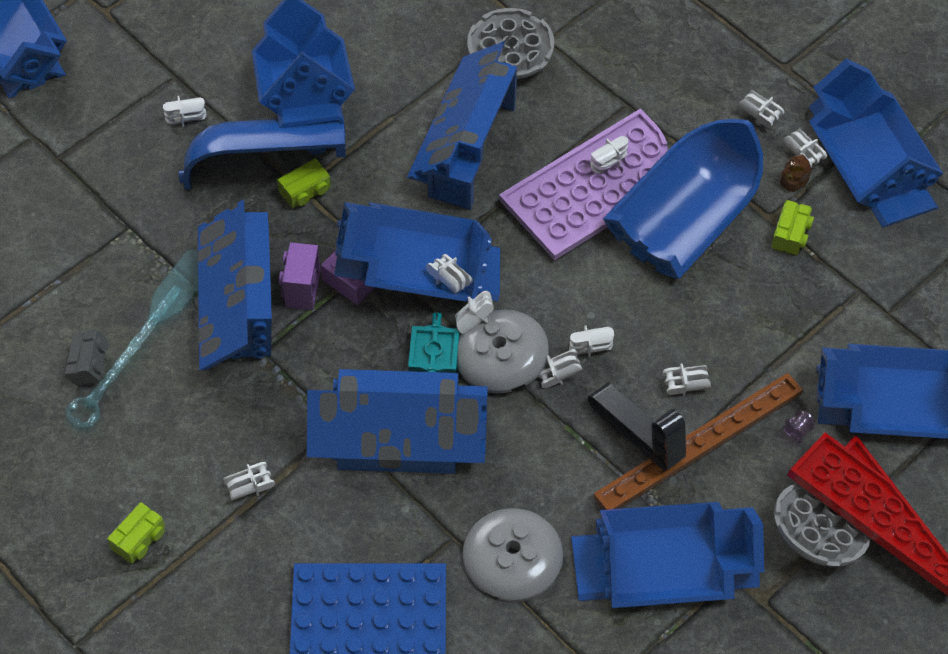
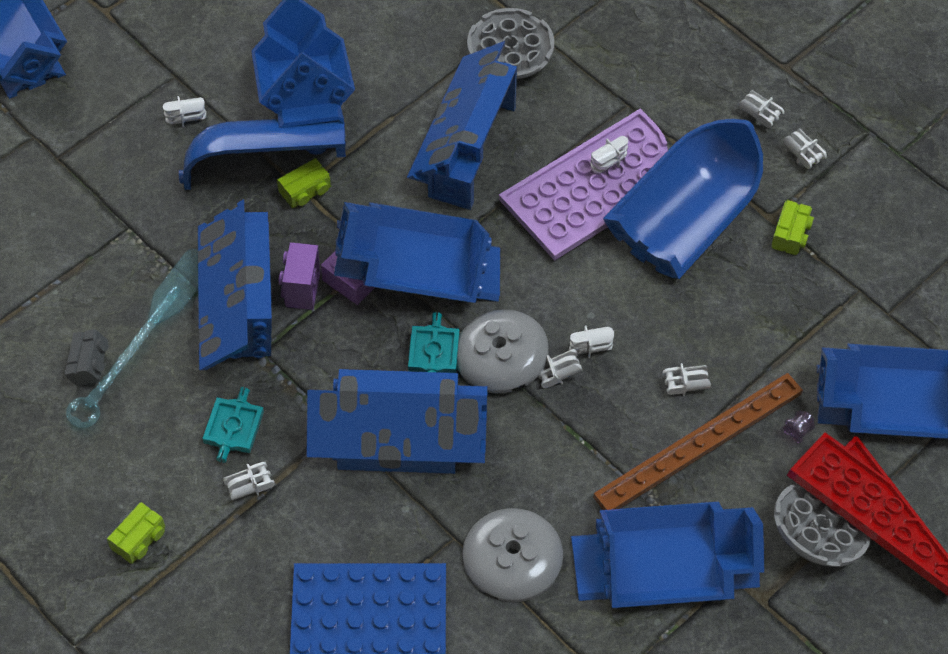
(233, 425): none -> teal plate
(449, 273): white arm -> none
(474, 312): white arm -> none
(659, 440): black beam -> none
(795, 173): reddish brown rock -> none
(874, 144): blue panel -> none

